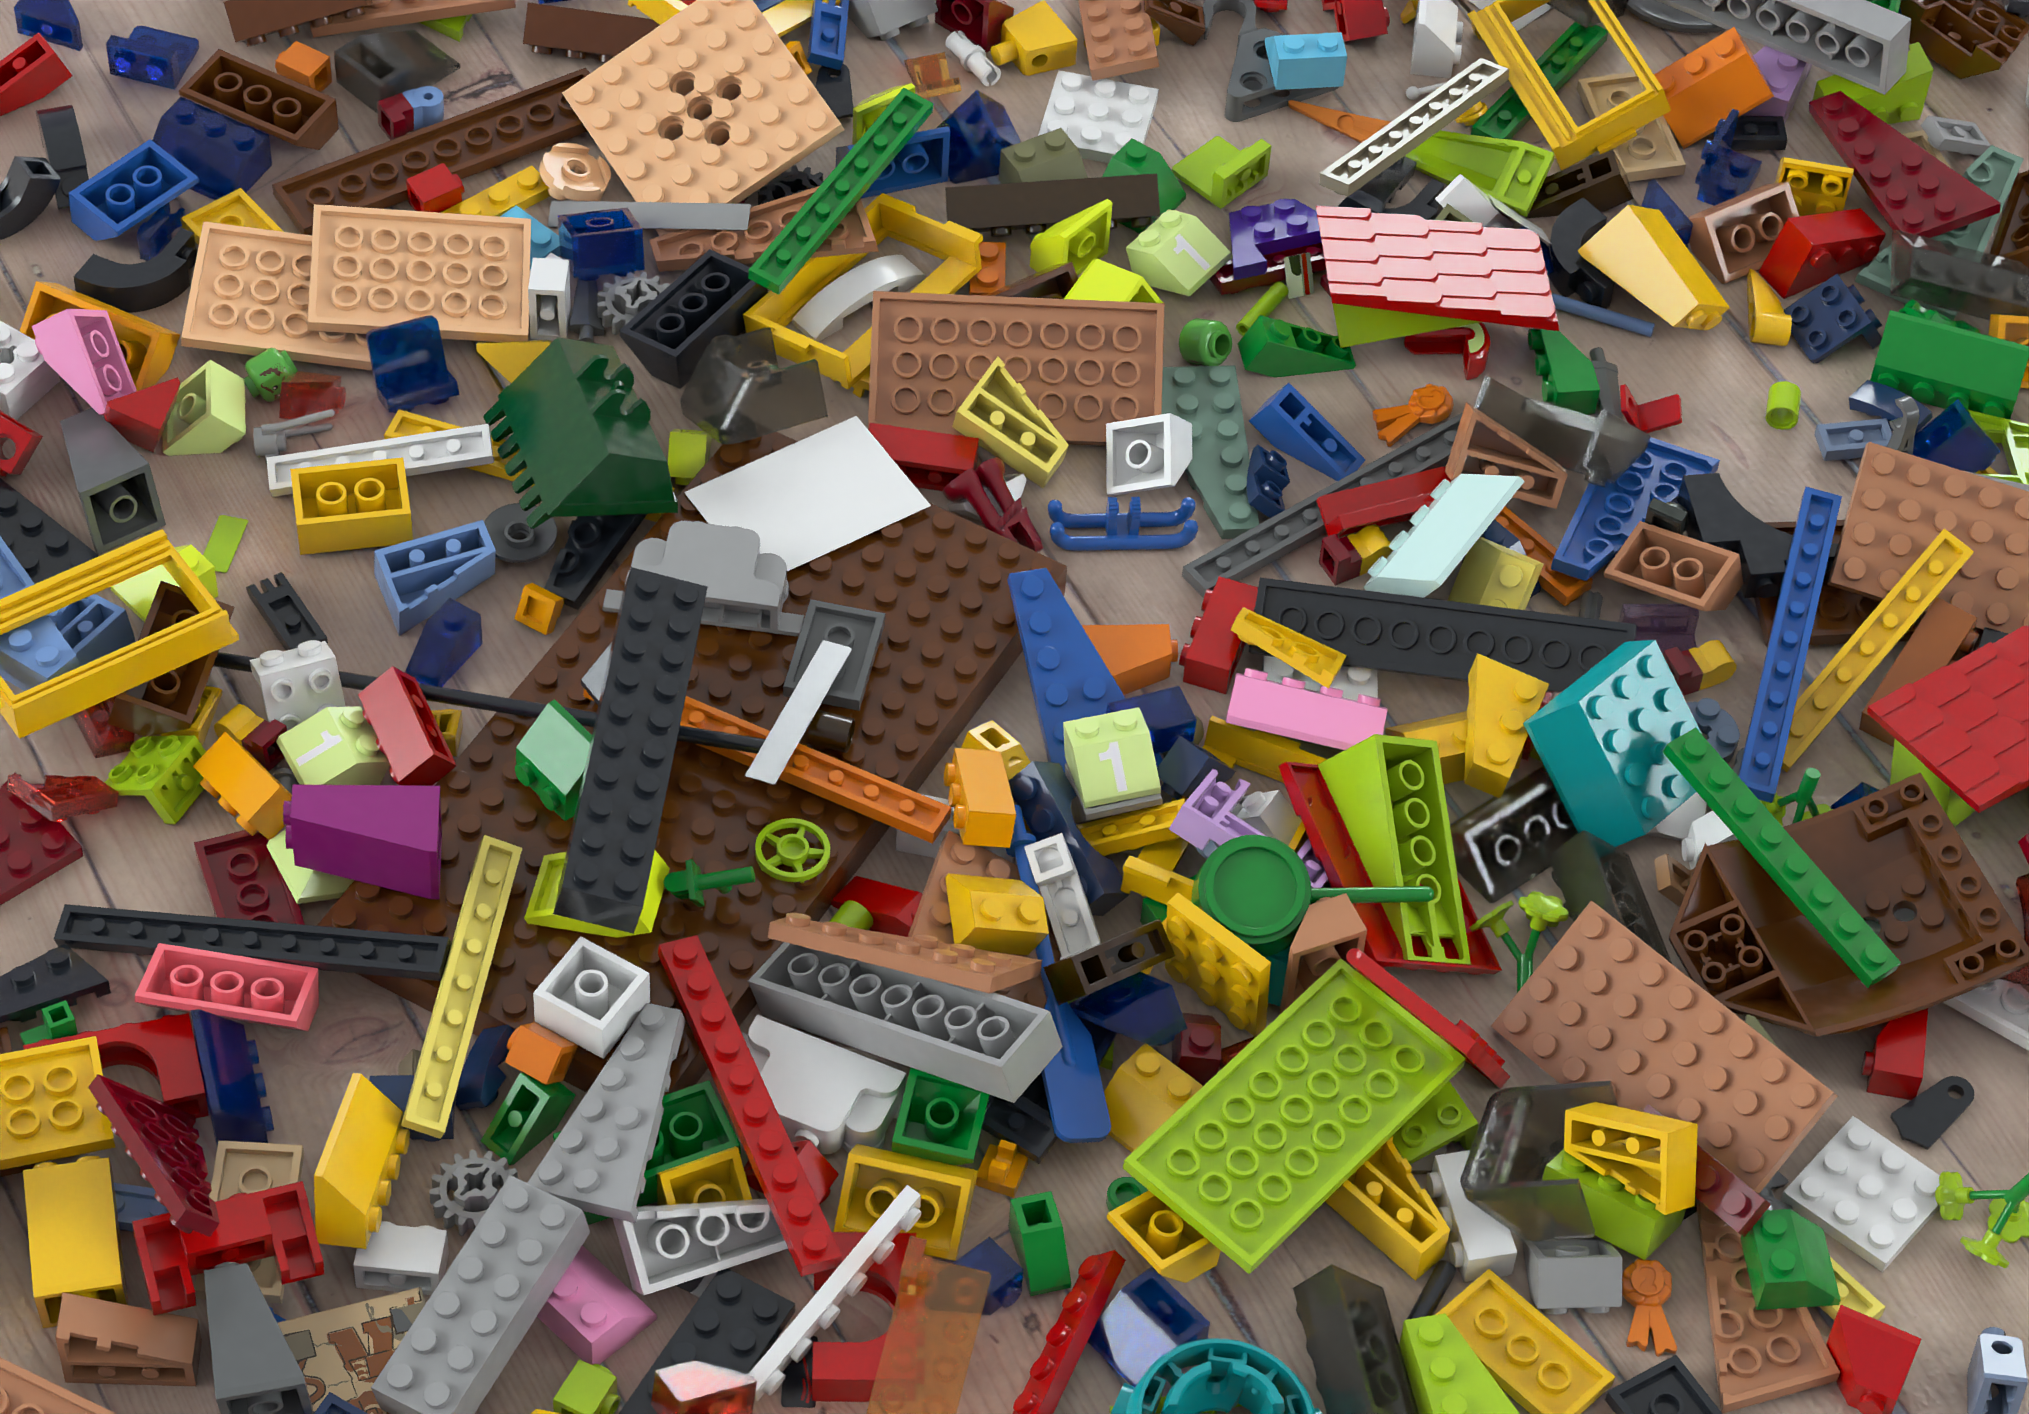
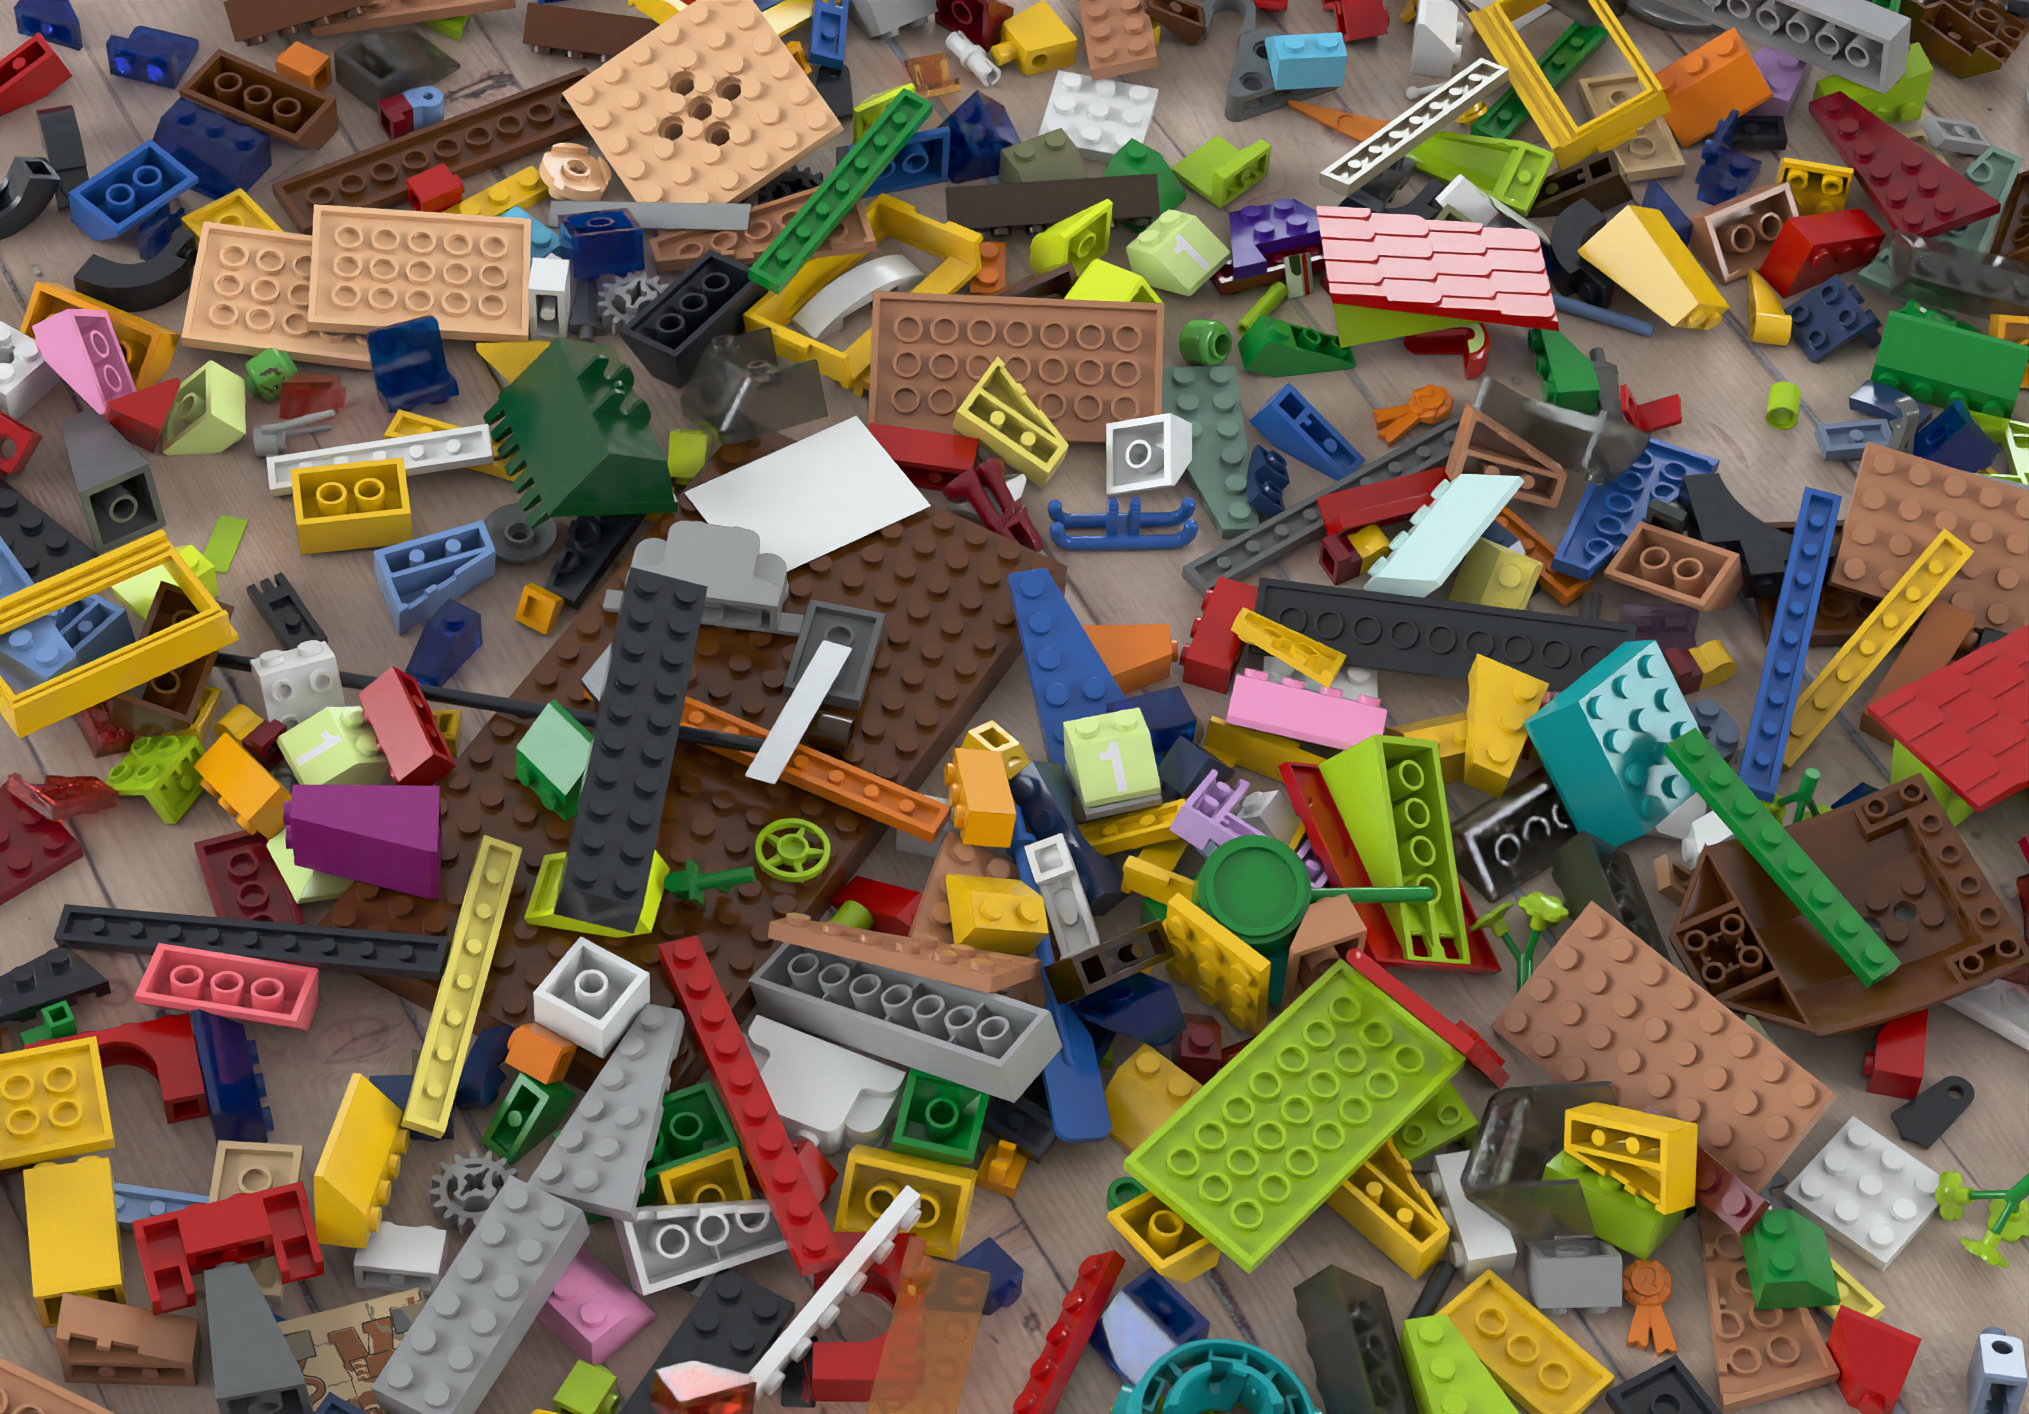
(165, 1150): dark red wing -> none
(1039, 1243): green slope -> none

